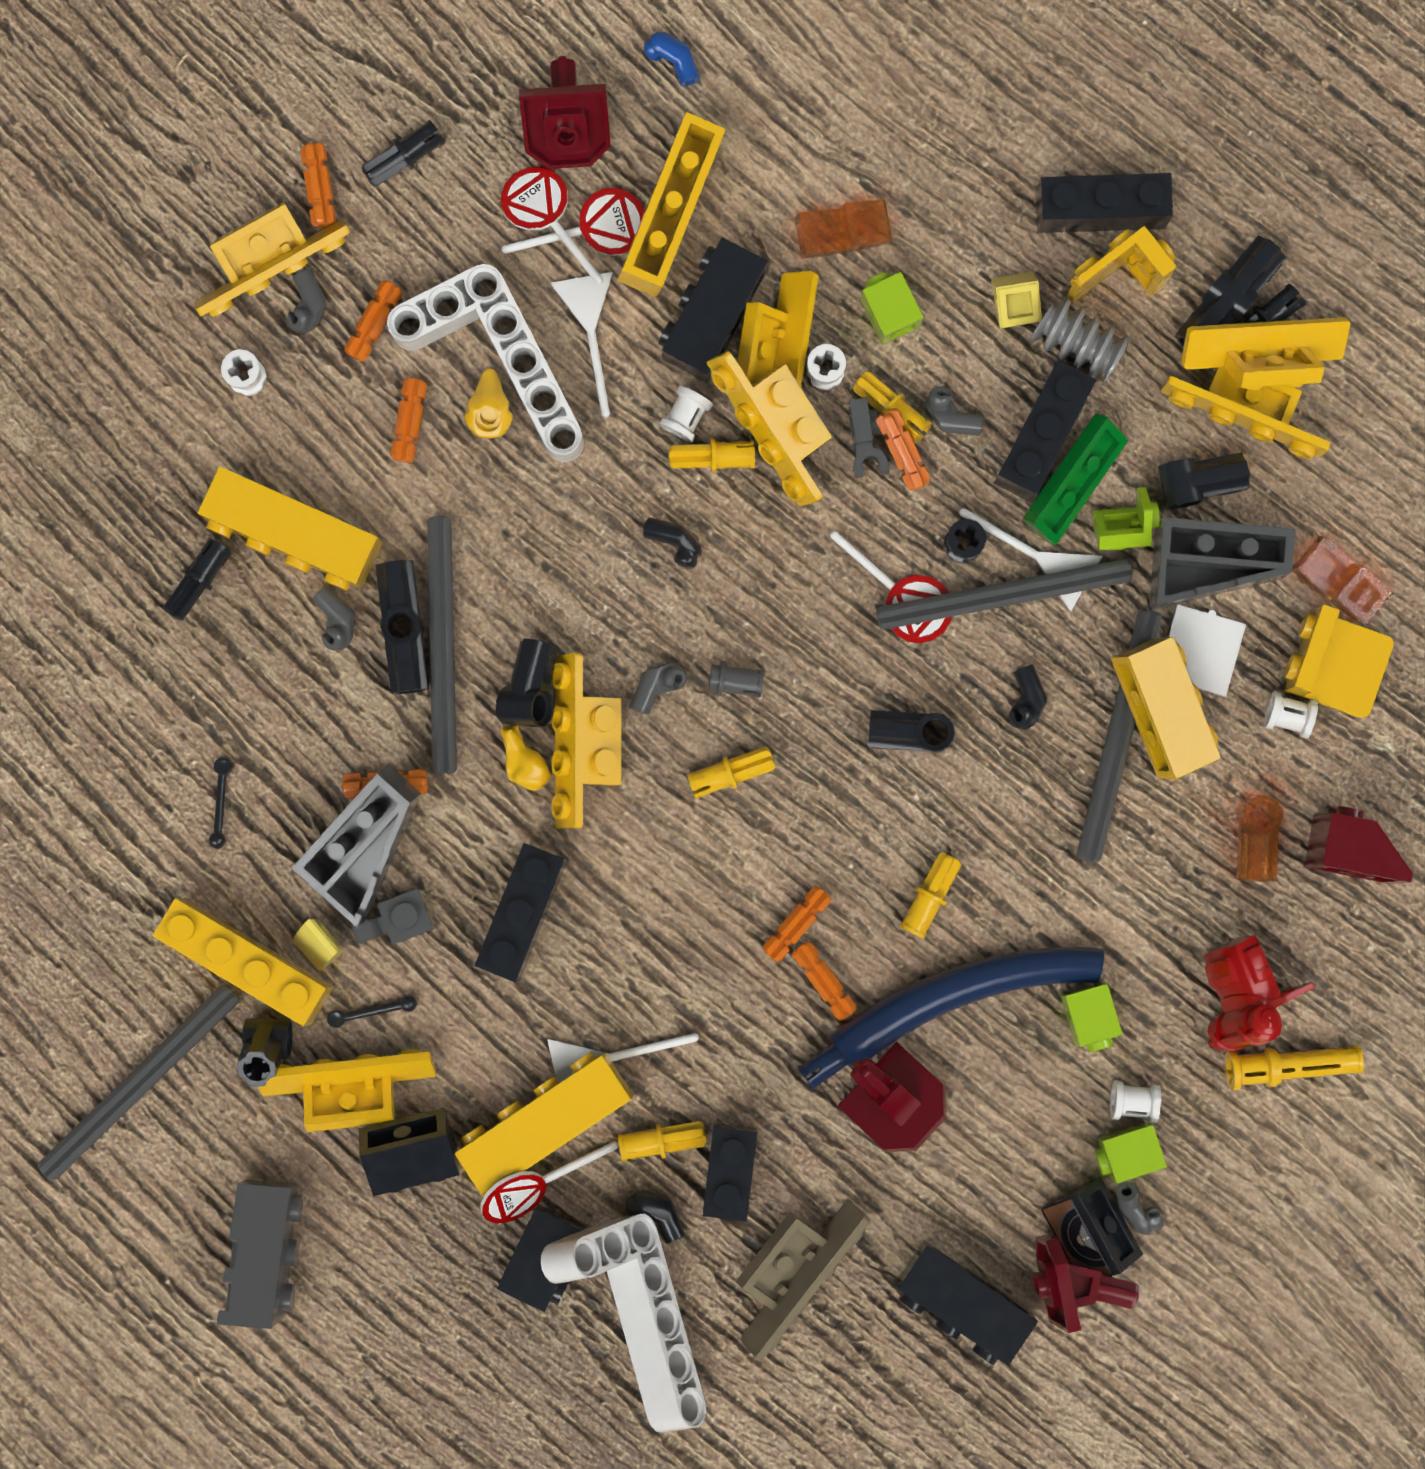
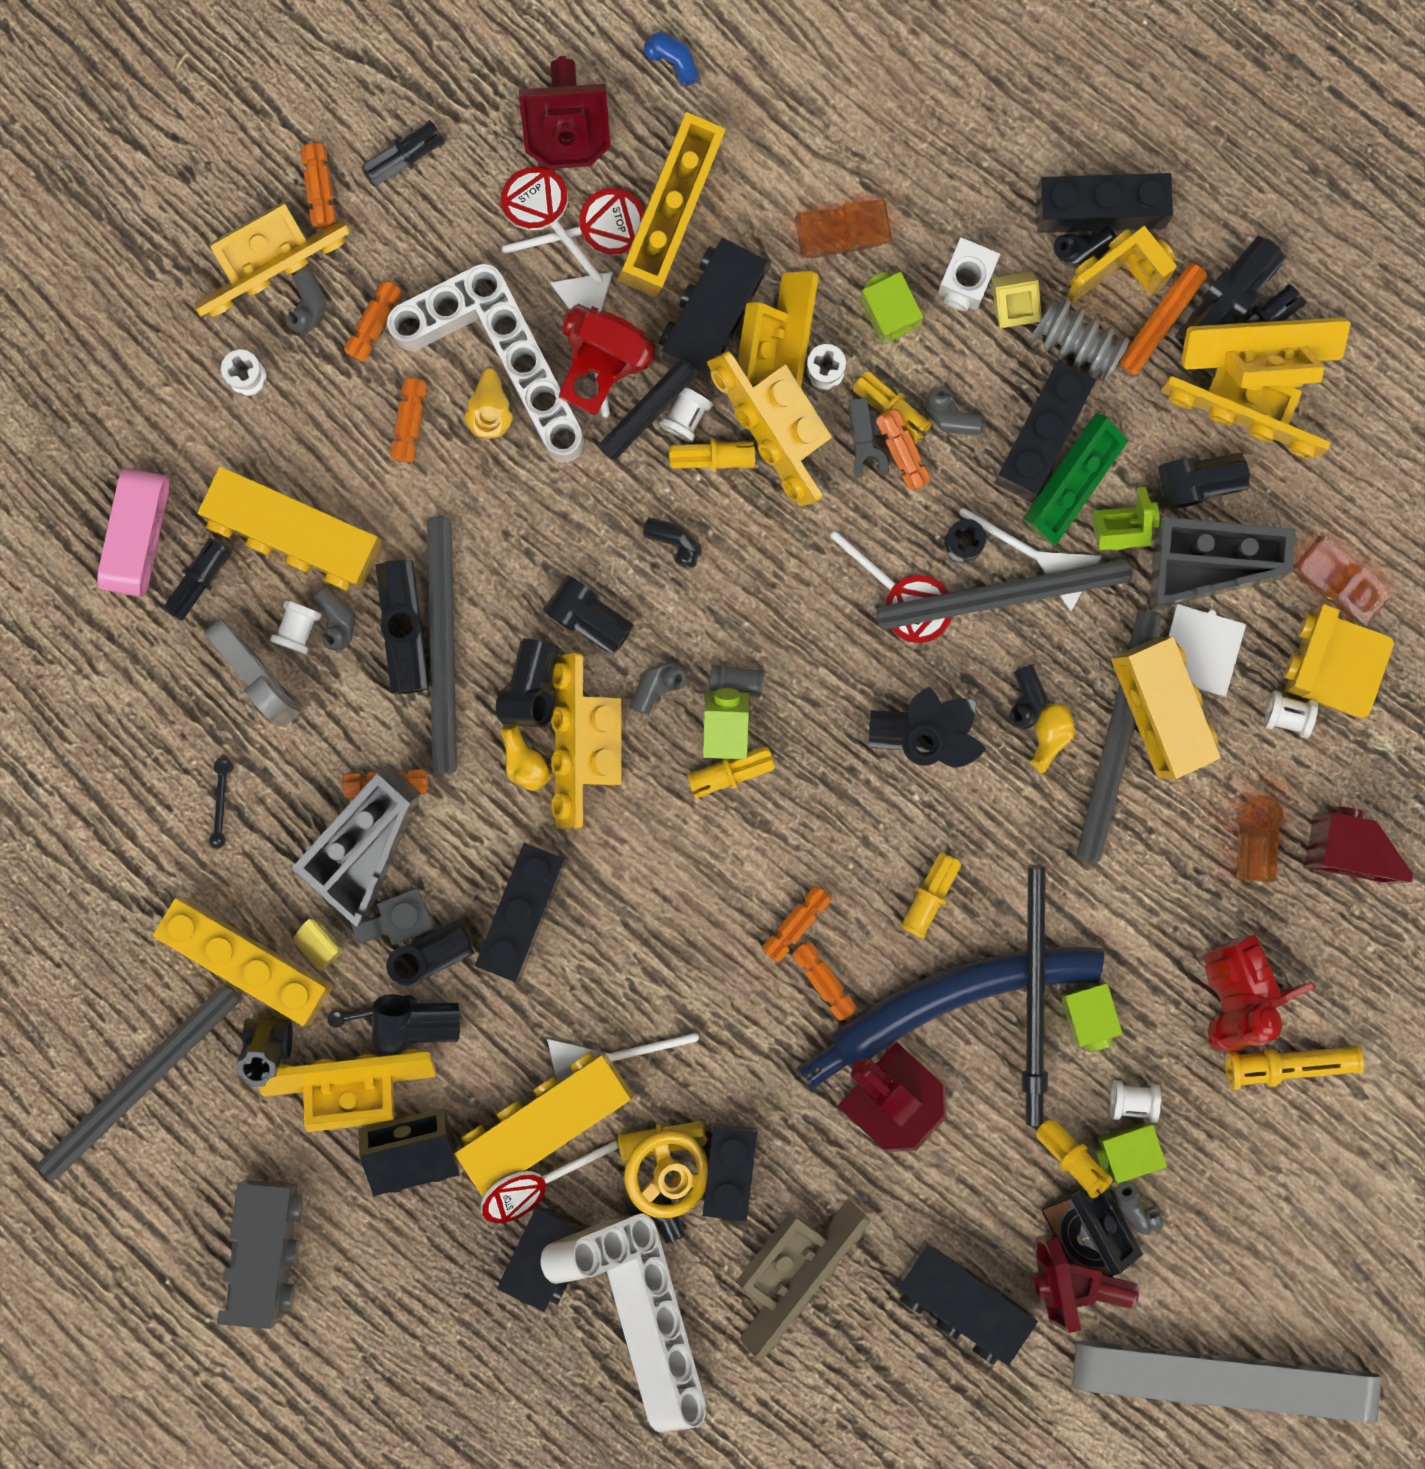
(133, 532): none -> bright pink beam
(262, 687): none -> light grey beam
(295, 627): none -> white bush
(401, 1022): none -> black piece
(433, 952): none -> black piece
(580, 610): none -> black piece
(605, 346): none -> red piece
(649, 408): none -> black axle
(677, 1186): none -> yellow piece
(726, 724): none -> lime brick
(945, 726): none -> black plate
(973, 258): none -> white brick
(1034, 1078): none -> black bar
(1054, 731): none -> yellow animal
(1073, 1158): none -> yellow axle
(1078, 249): none -> black arm
(1162, 318): none -> orange axle
(1226, 1381): none -> light grey beam

